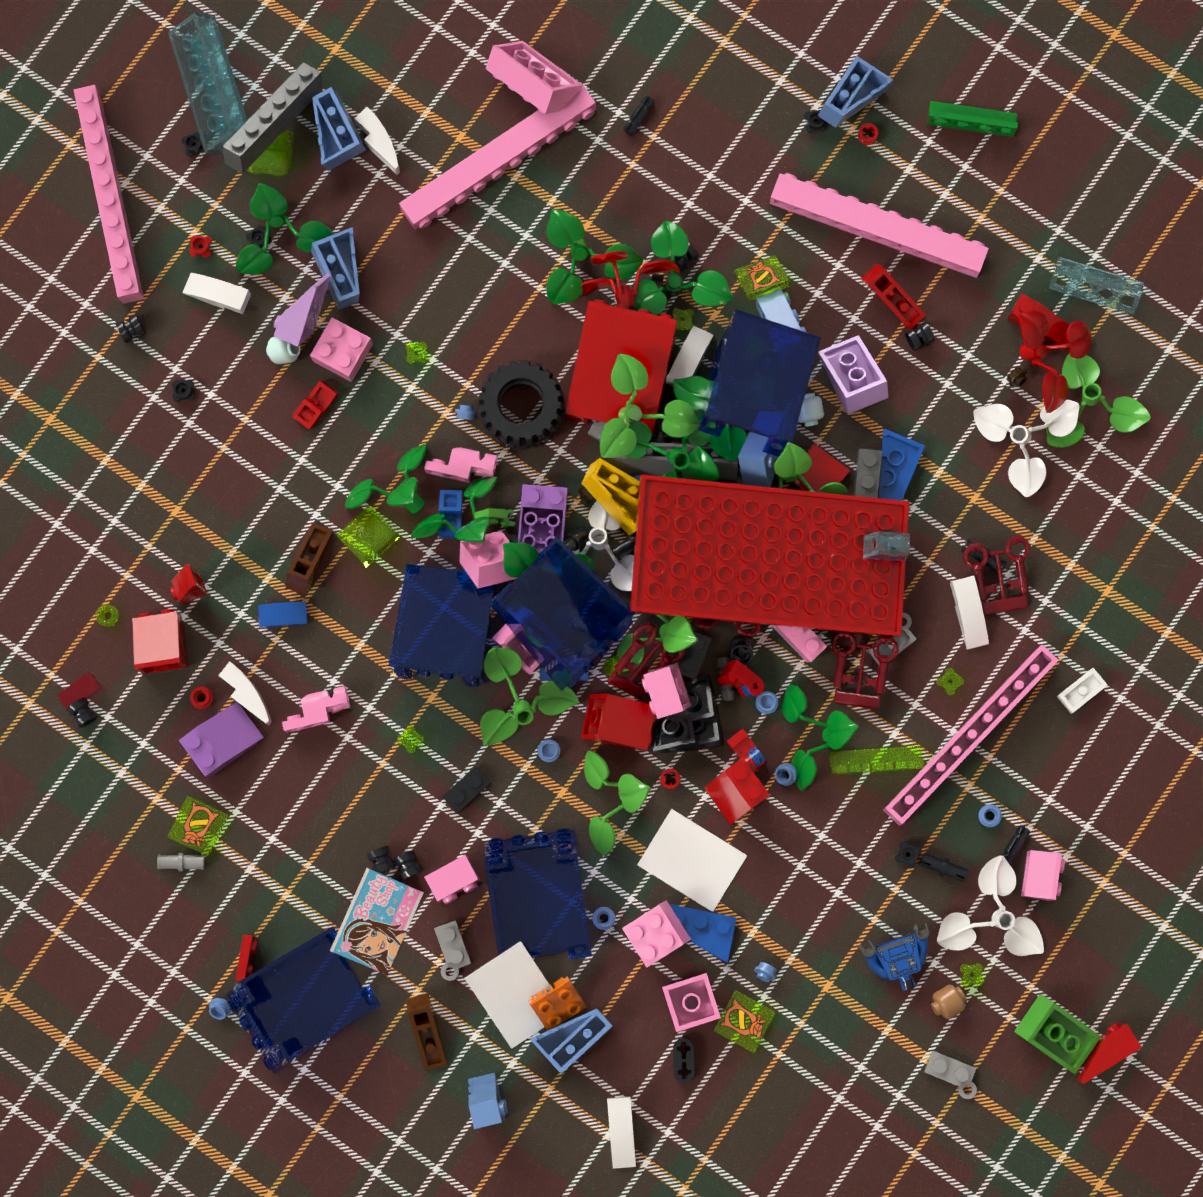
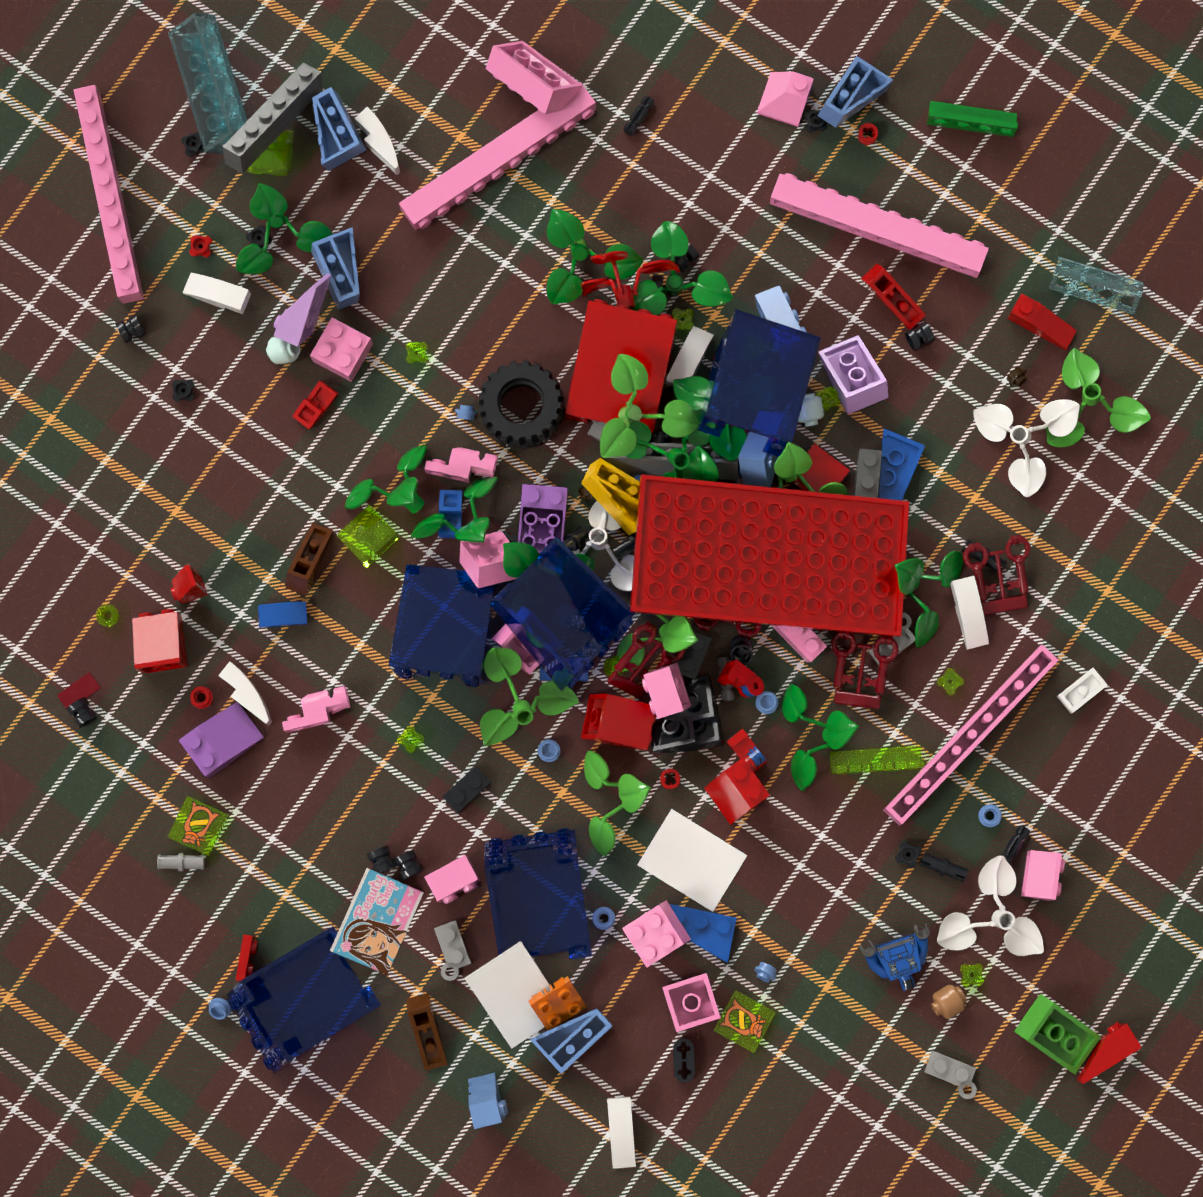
(496, 516): bright green plate -> none
(762, 277): clear neon green tile -> none
(781, 777): medium blue plate -> none
(785, 97): none -> bright pink slope
(832, 394): none -> clear neon green plate
(888, 546): clear light blue torso -> none
(908, 580): none -> green plant
(1033, 329): red plant -> none

